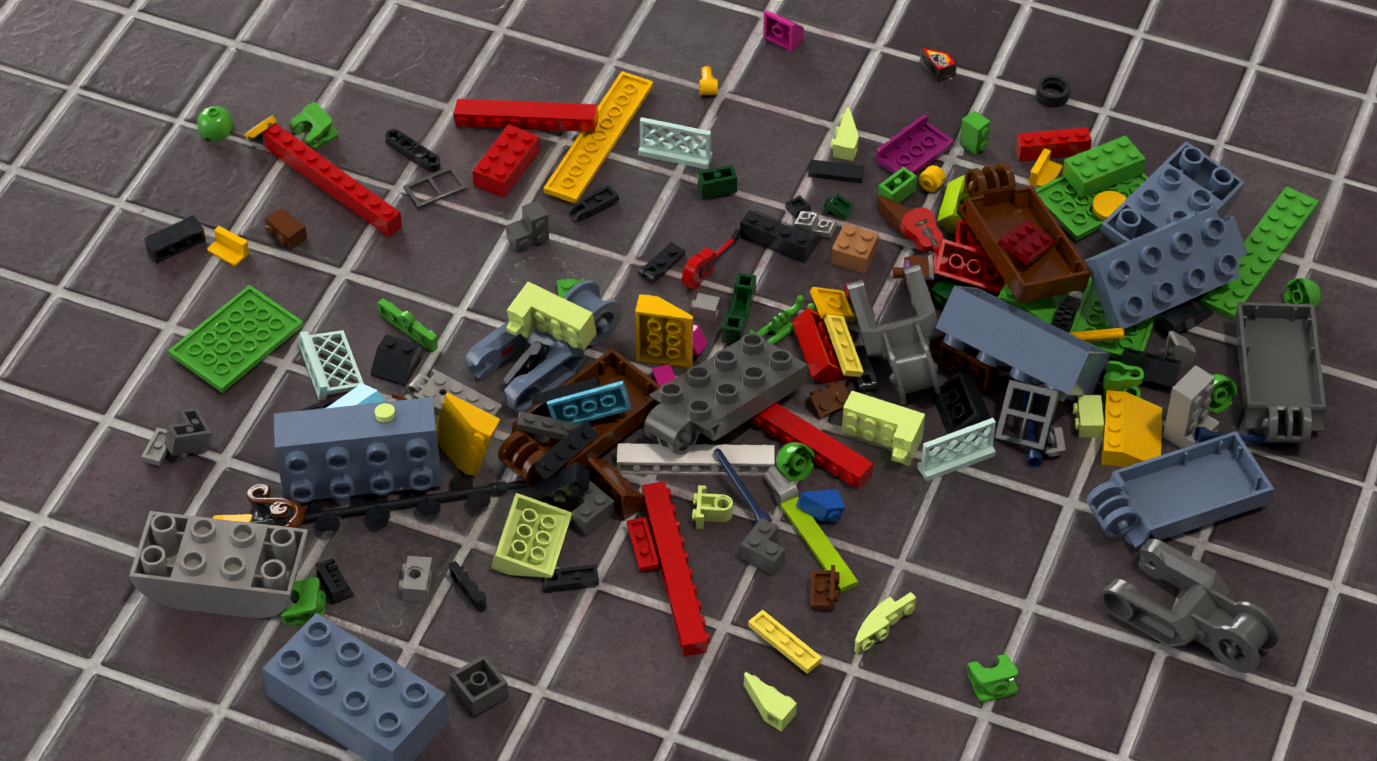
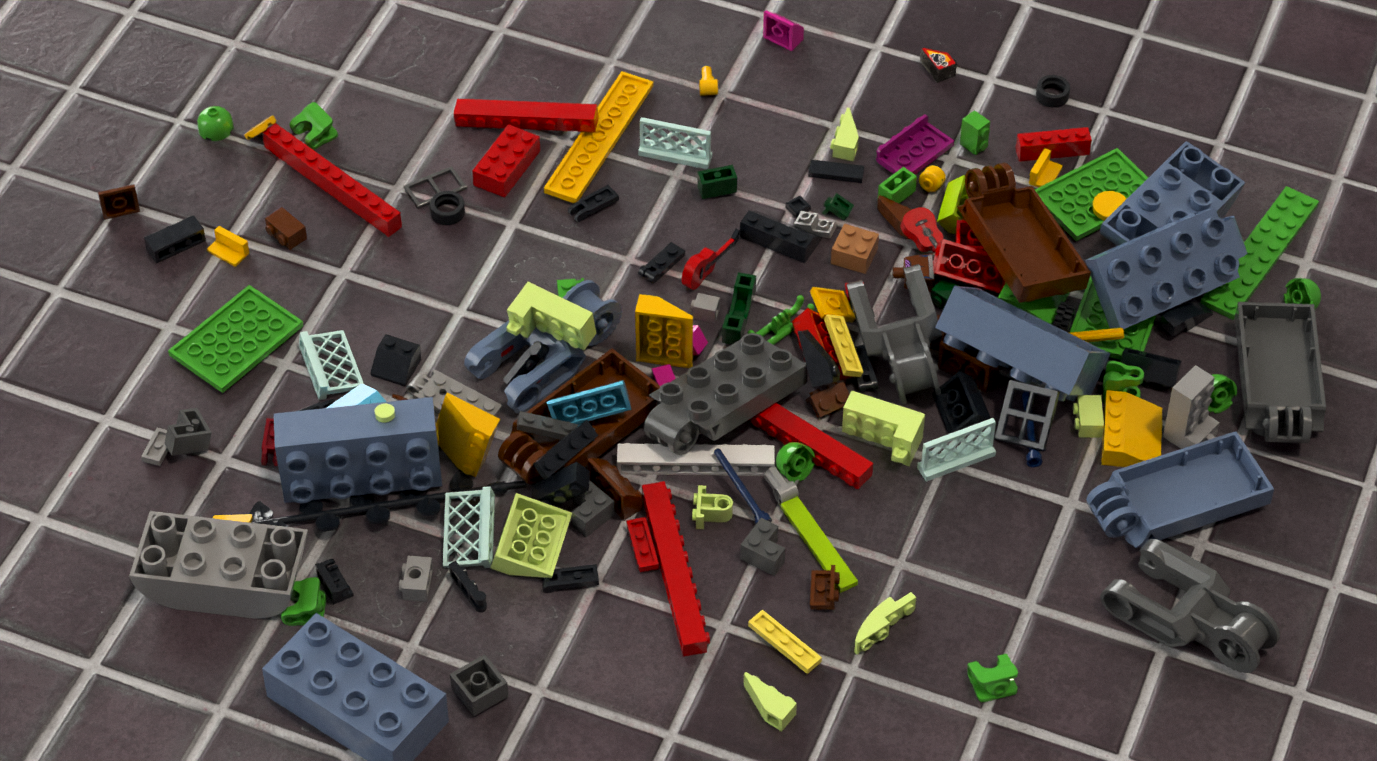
(119, 201): none -> reddish brown slope
(268, 443): none -> dark red hinge
(279, 506): reddish brown plant -> none
(407, 323): bright green hinge -> none
(422, 161): black beam -> none
(447, 197): none -> black tyre
(485, 525): none -> light aqua fence
(529, 230): dark grey brick -> none
(565, 390): black beam -> none
(819, 363): none -> black slope
(822, 505): blue slope -> none
(1026, 242): dark red plate -> none
(1057, 440): light grey bracket -> none
(1103, 166): bright green brick -> none
(1180, 349): light grey slope -> none
(1203, 434): dark blue piece -> none

